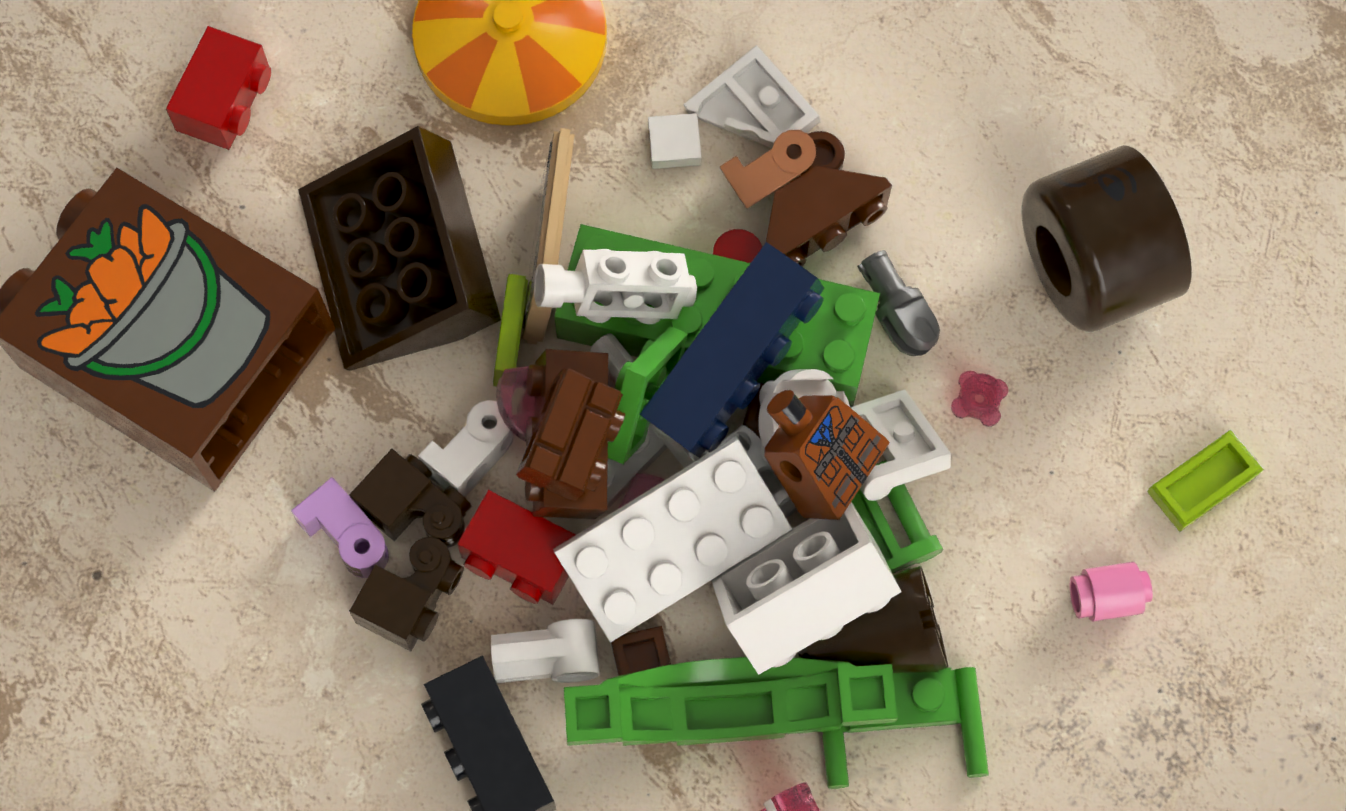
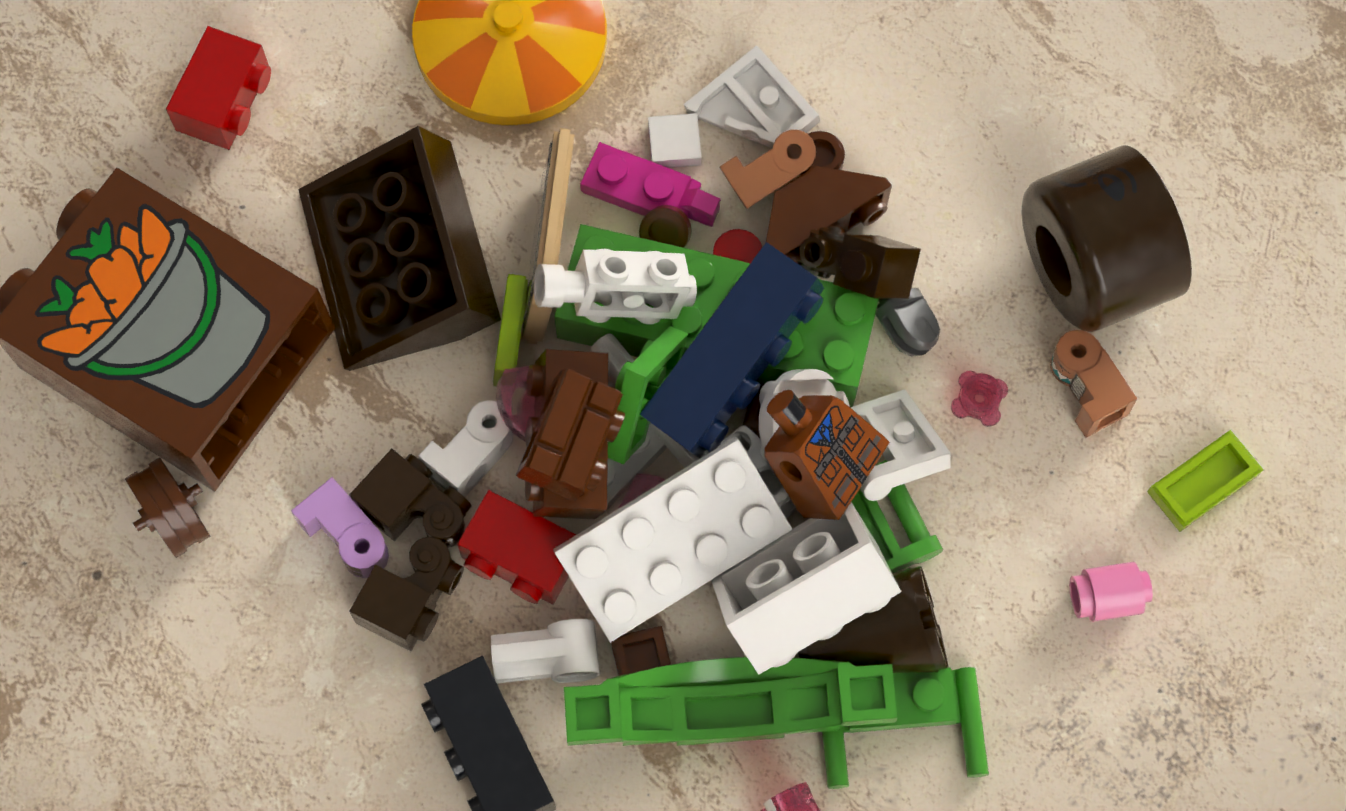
(167, 507): none -> reddish brown wheel
(643, 185): none -> dark pink hinge
(666, 225): none -> reddish brown tile
(862, 262): none -> dark brown brick
(1093, 379): none -> nougat leg

